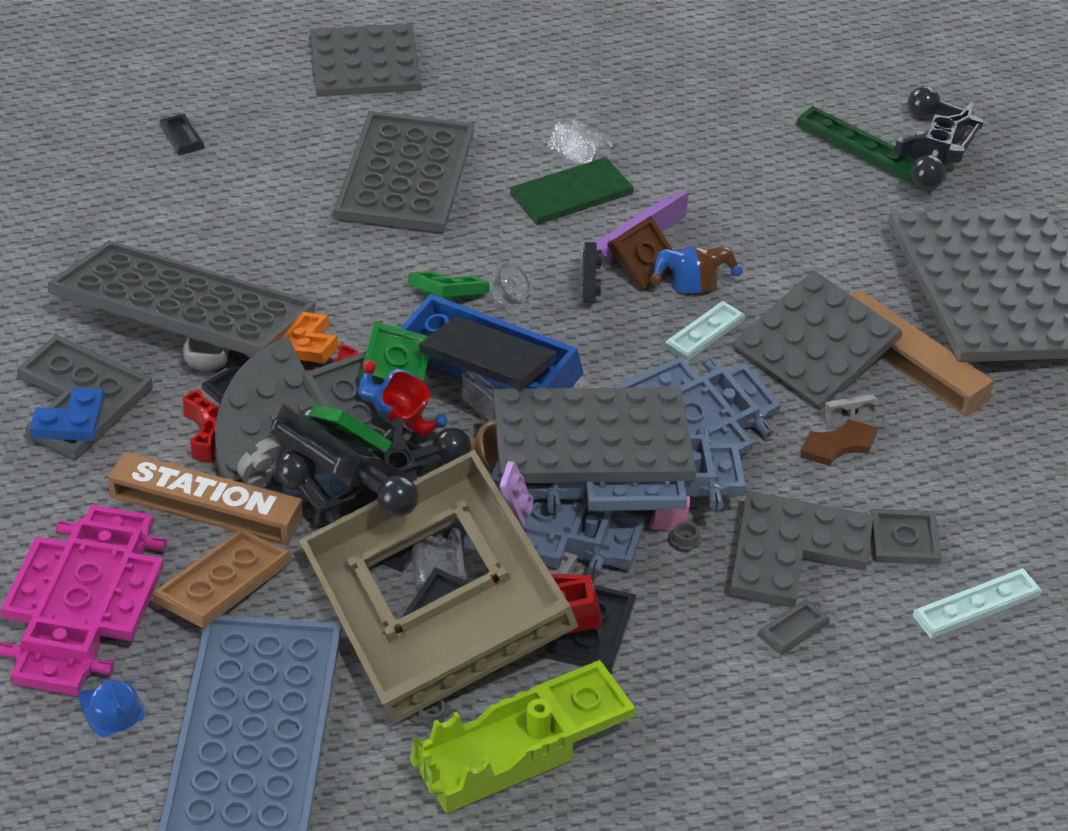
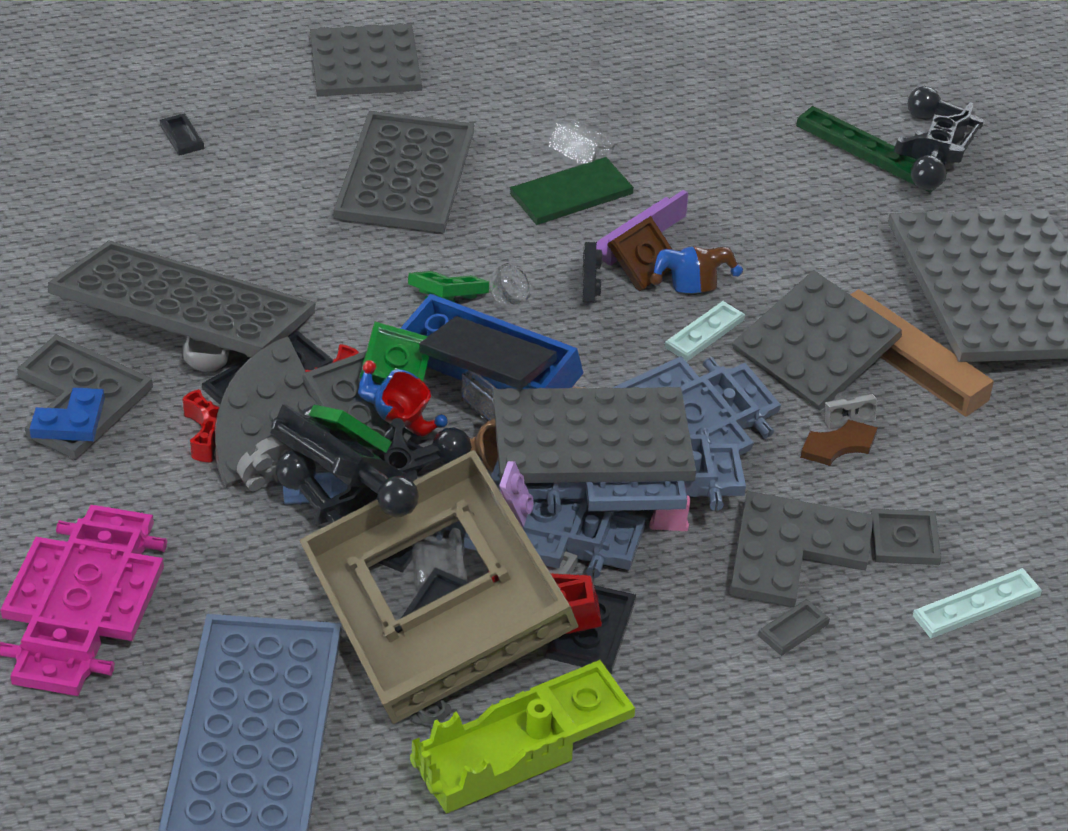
(111, 707): blue piece -> none
(205, 498): medium nougat brick -> none
(221, 578): medium nougat tile -> none
(308, 337): orange plate -> none
(683, 530): dark grey plate -> none

